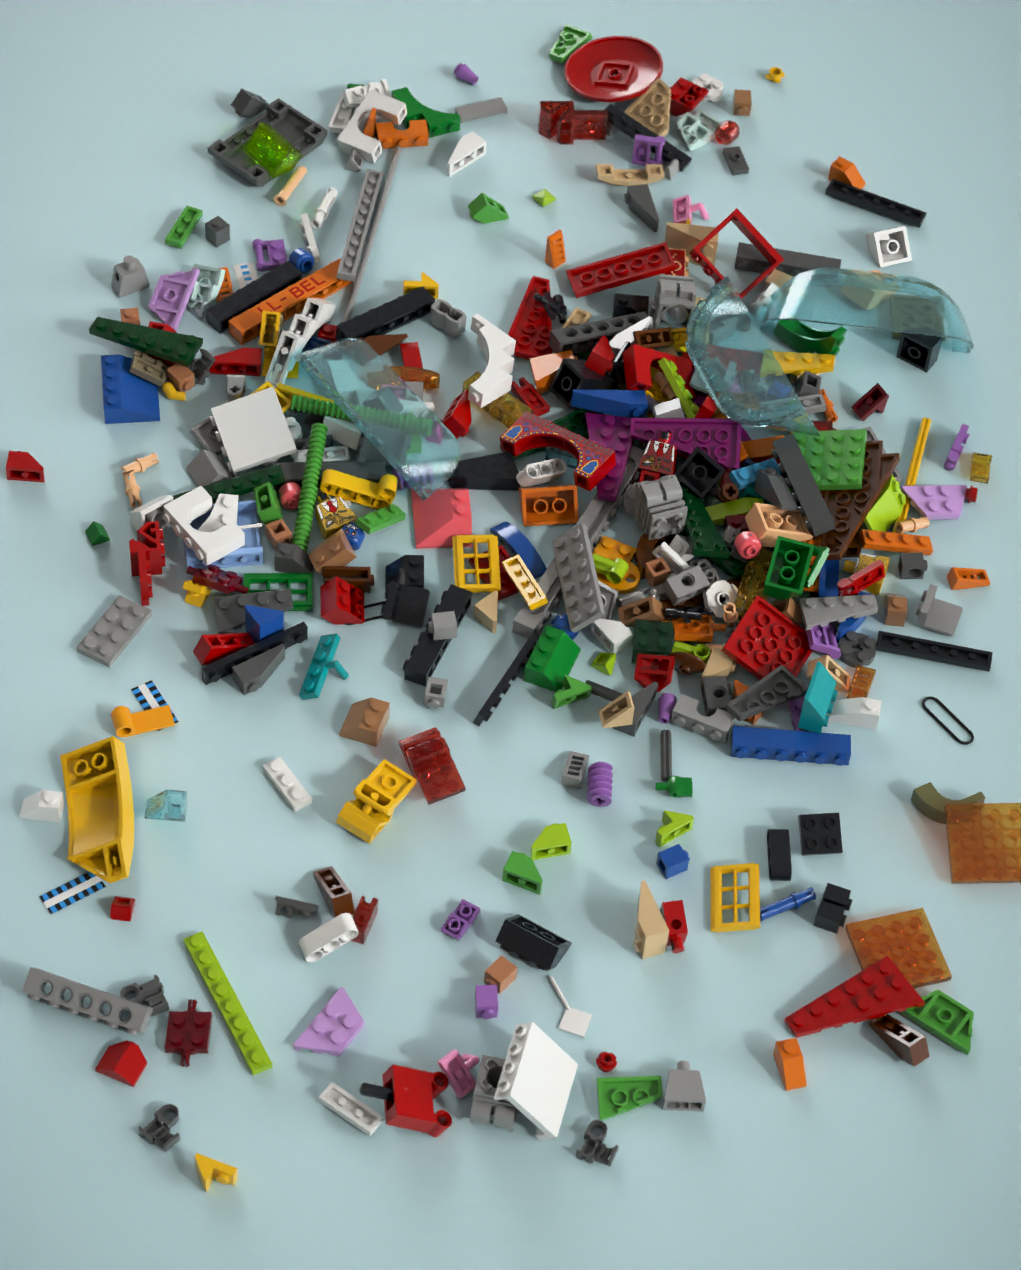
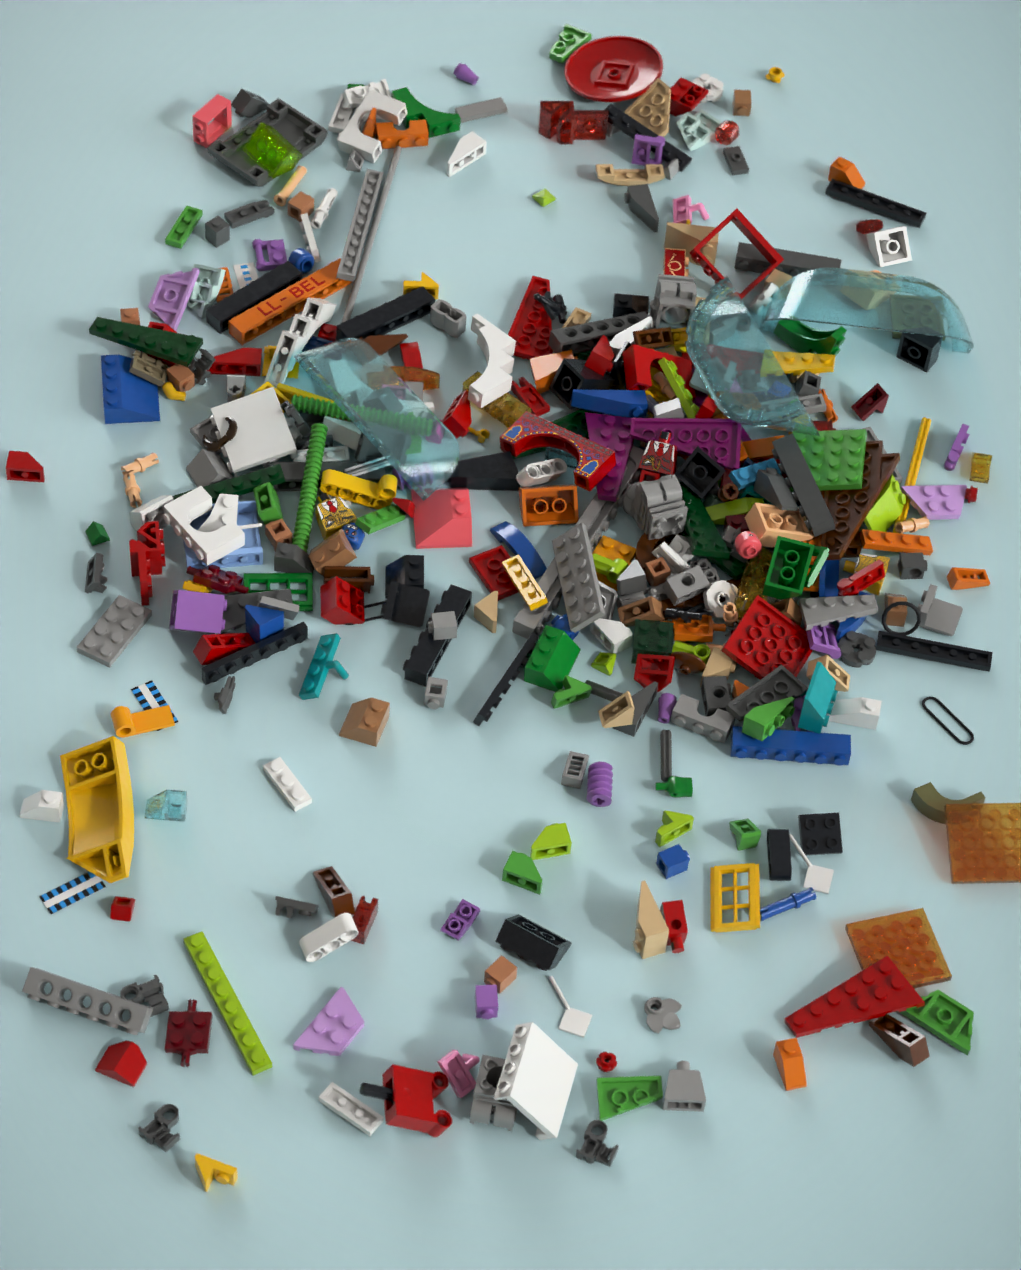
(93, 577): none -> dark grey plate
(129, 277): light grey torso -> none
(197, 612): none -> medium lavender slope
(216, 108): none -> coral window
(225, 696): none -> dark grey piece
(230, 434): none -> dark brown piece
(248, 213): none -> dark grey hinge
(255, 672): dark grey slope -> none
(271, 328): yellow torso -> none
(289, 495): coral head -> none
(290, 609): none -> light grey plate
(300, 205): none -> nougat brick
(300, 423): none -> dark grey piece
(367, 466): none -> axle
(375, 801): yellow piece -> none
(405, 505): none -> red slope
(432, 765): clear red piece -> none
(482, 434): none -> yellow hand
(487, 209): bright green slope -> none
(492, 555): yellow piece -> none
(555, 251): orange slope -> none
(620, 270): red plate -> none
(631, 580): none -> dark grey slope
(664, 1016): none -> light grey plate
(746, 833): none -> bright green slope
(766, 718): none -> bright green slope
(816, 877): none -> white piece
(832, 908): black piece -> none
(861, 685): clear orange slope -> none
(869, 226): none -> clear red gear
(897, 604): none -> black piece

